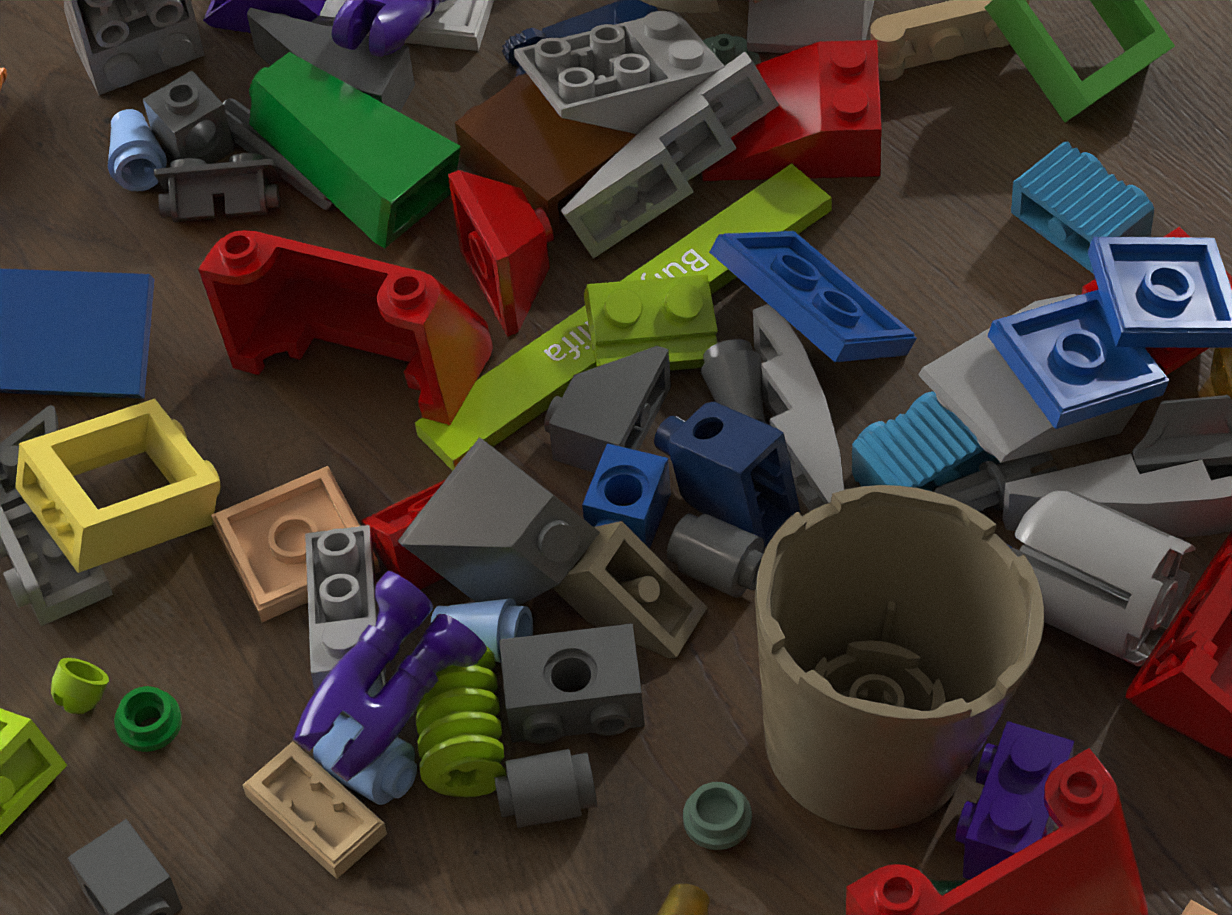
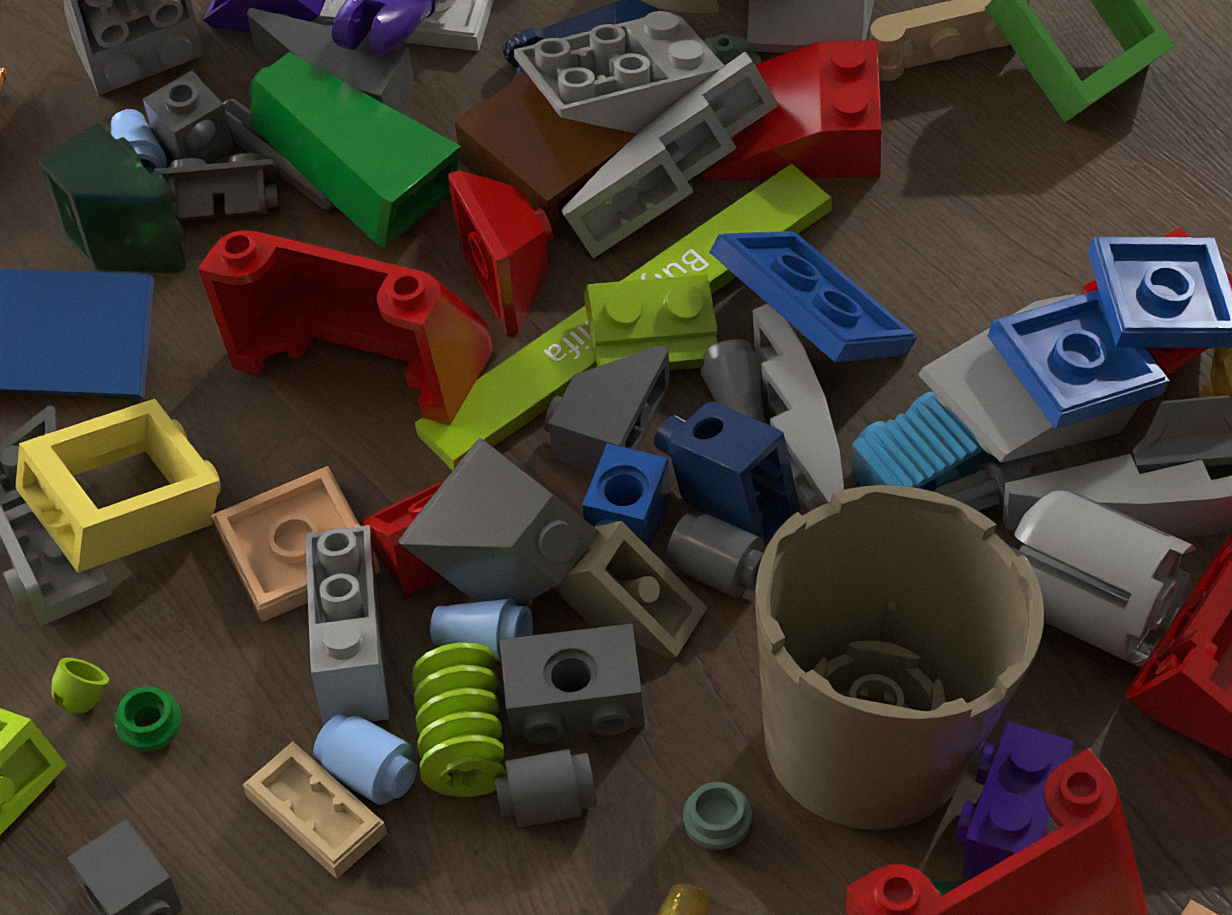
(112, 205): none -> clear green slope
(388, 712): dark purple piece -> none
(1075, 199): dark azure brick -> none

